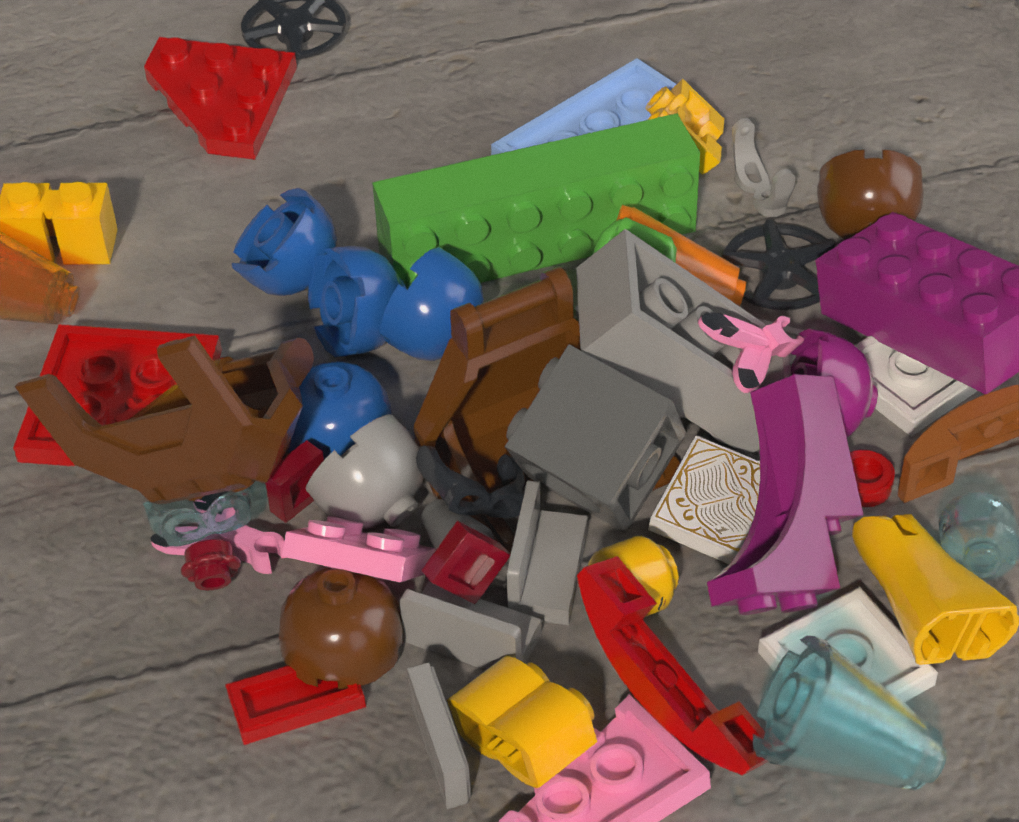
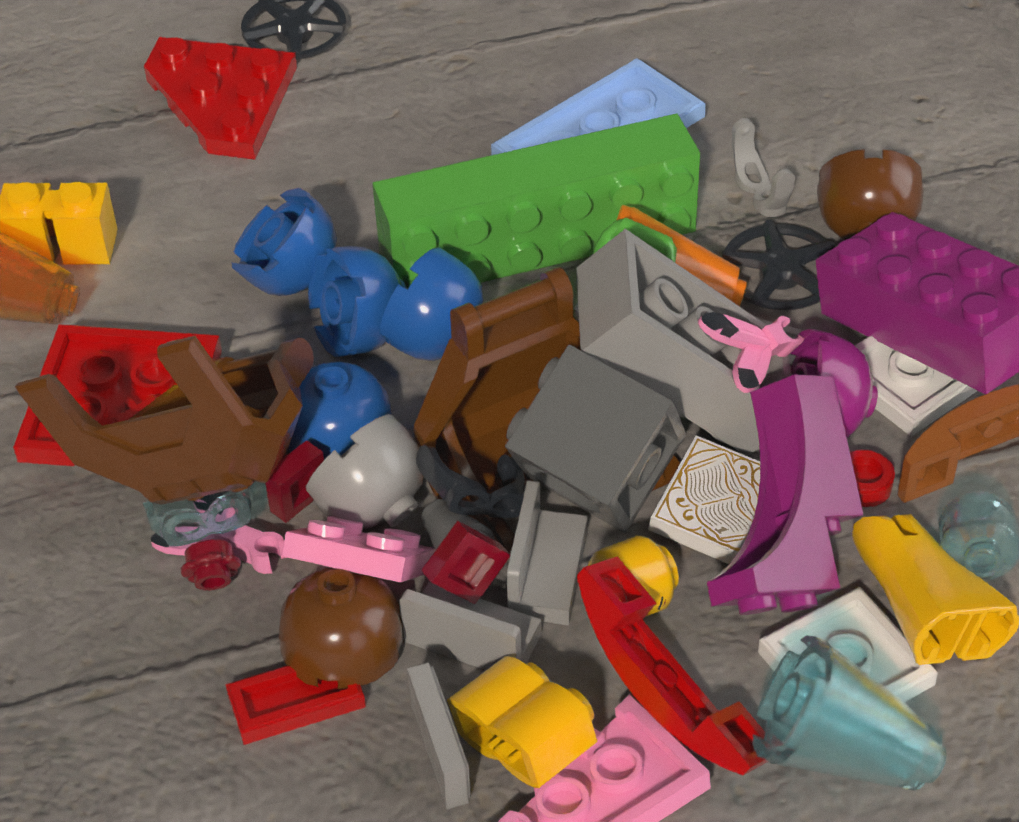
(697, 115): yellow cylinder -> none

